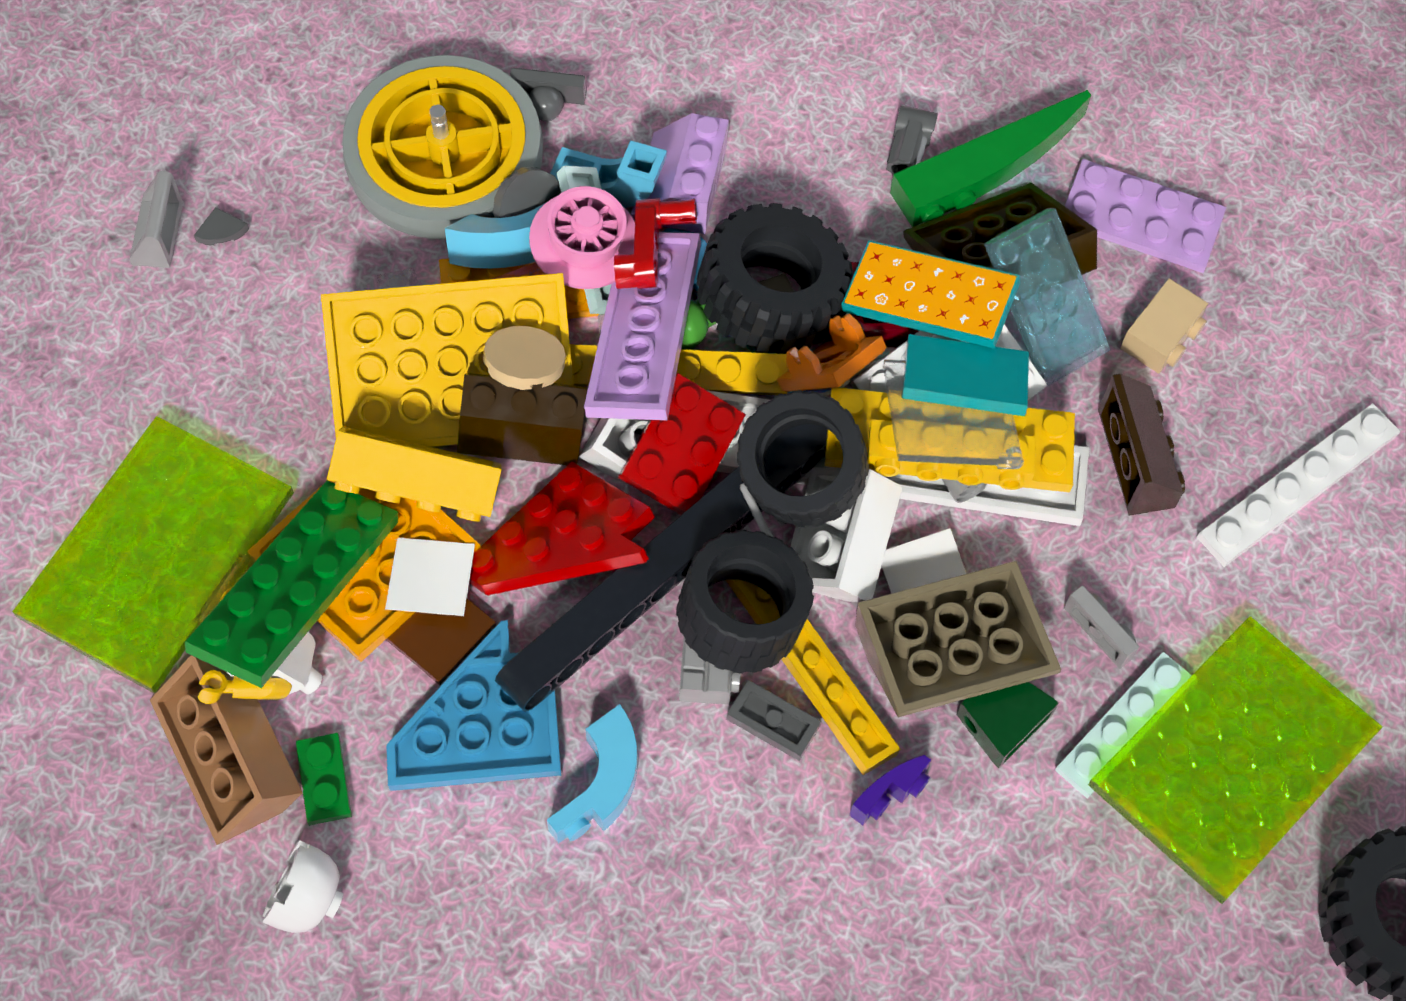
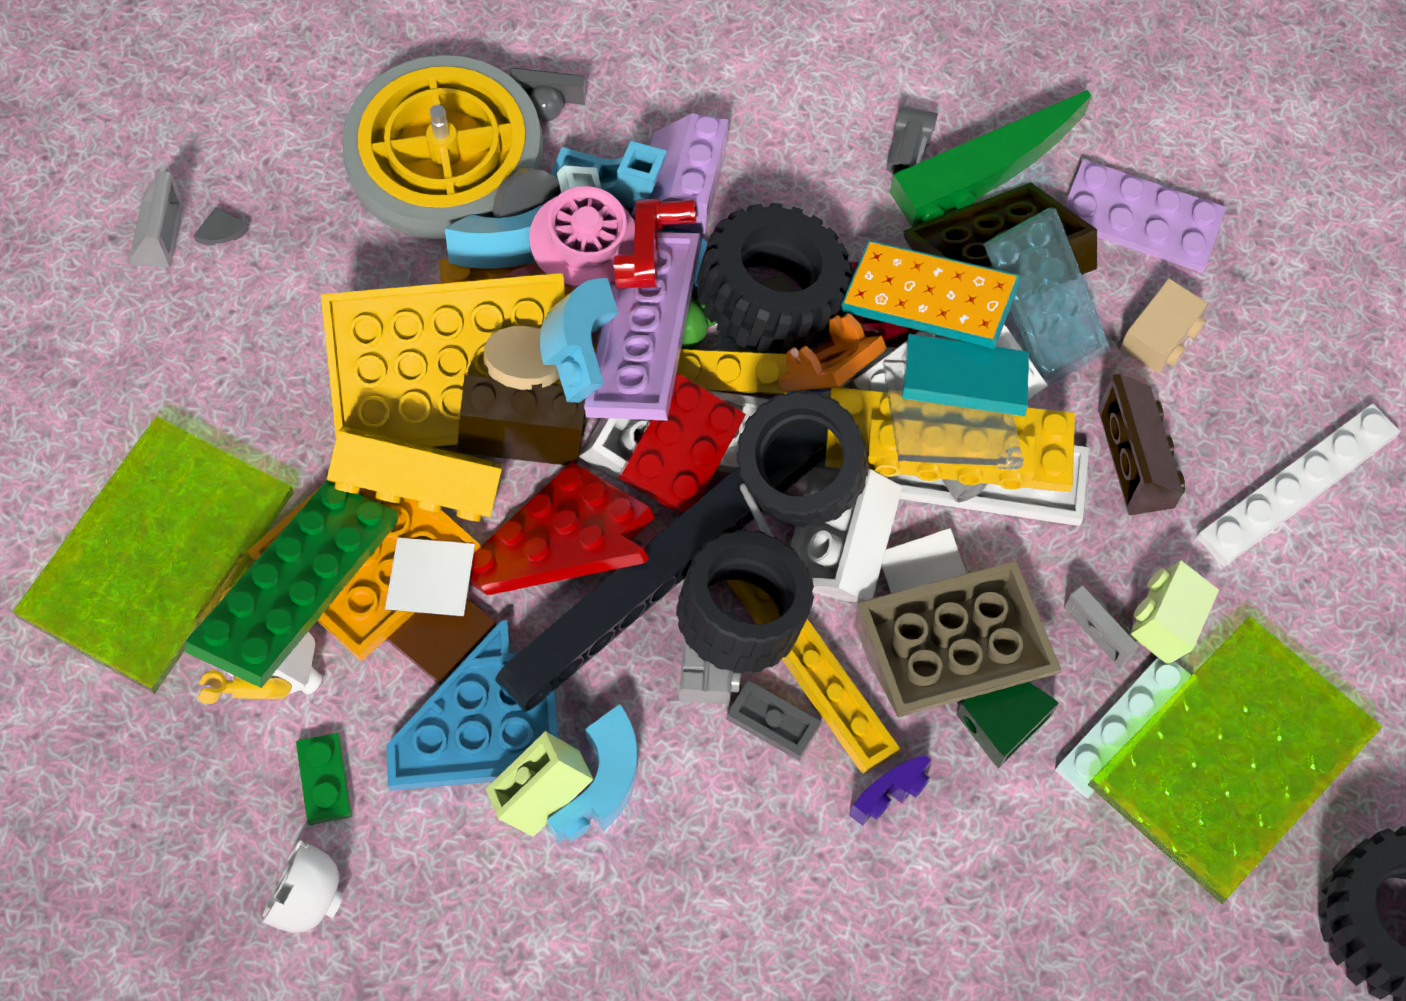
(225, 753): medium nougat slope -> none
(539, 784): none -> yellowish green brick
(567, 336): none -> medium azure arch
(1173, 611): none -> yellowish green brick

